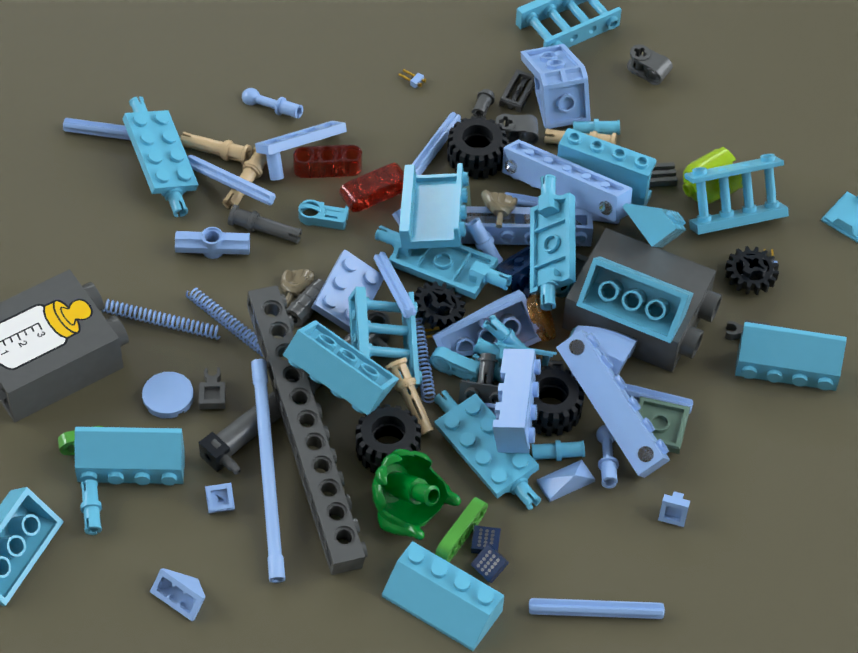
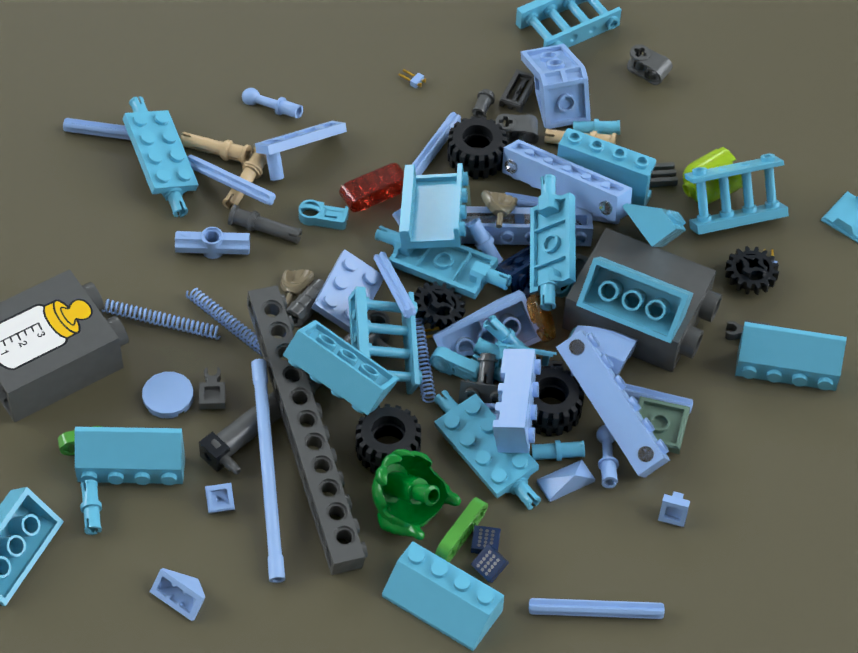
(327, 161): clear red beam -> none
(405, 383): tan pin -> none

